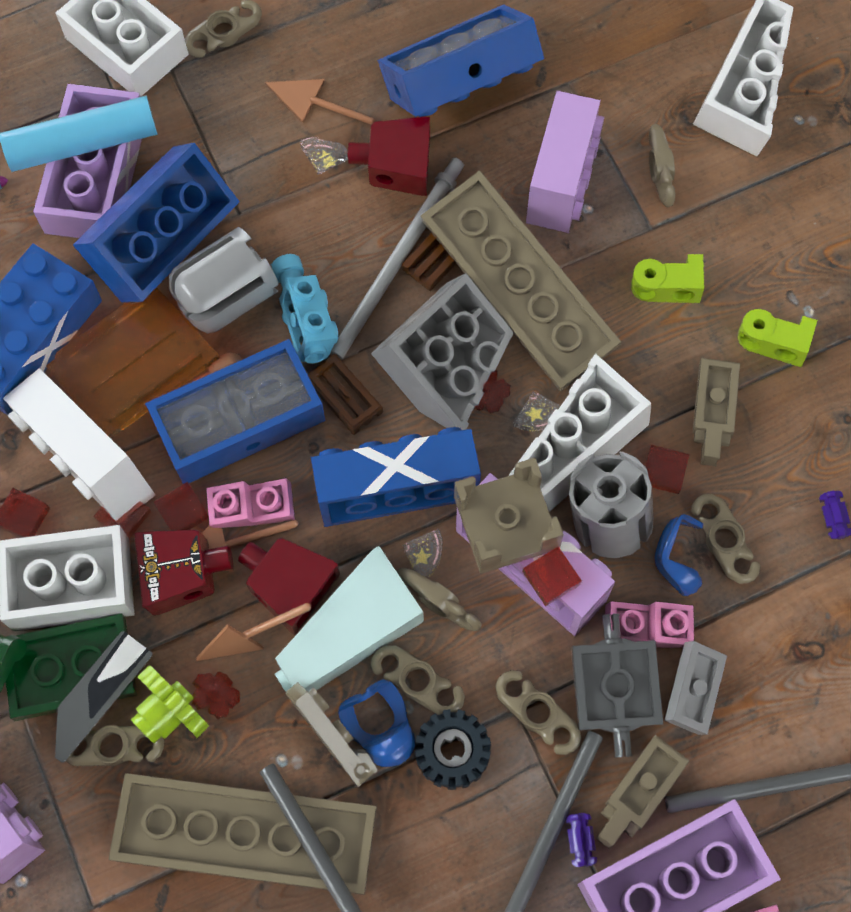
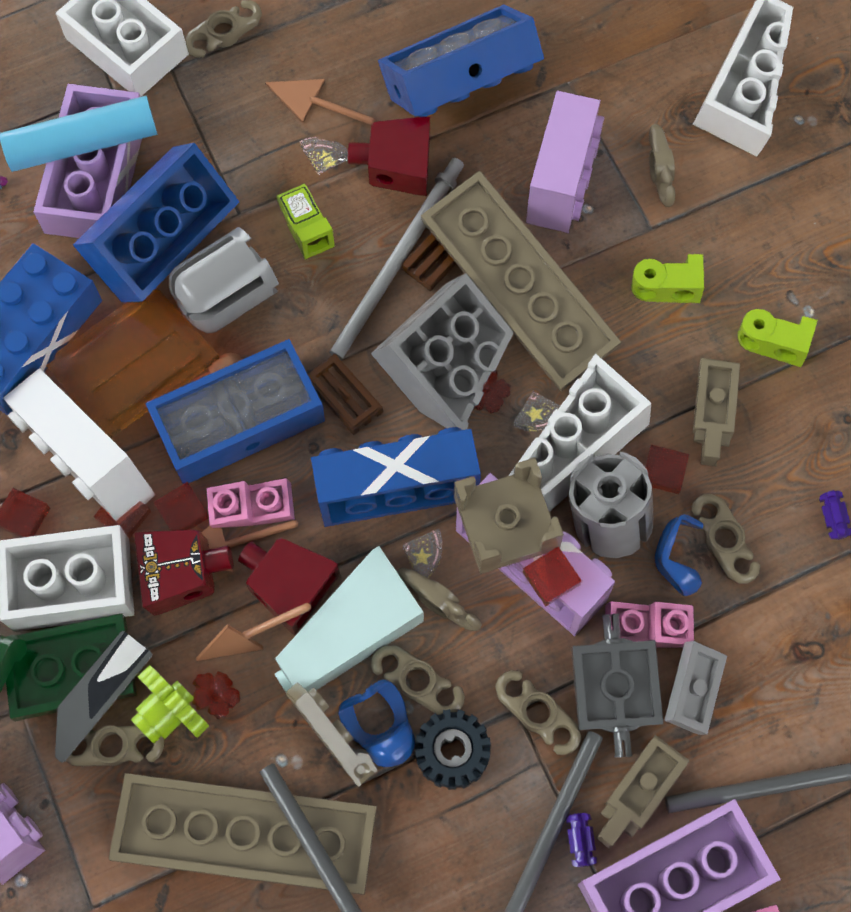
(305, 221): none -> lime leg
(310, 320): medium azure brick -> none

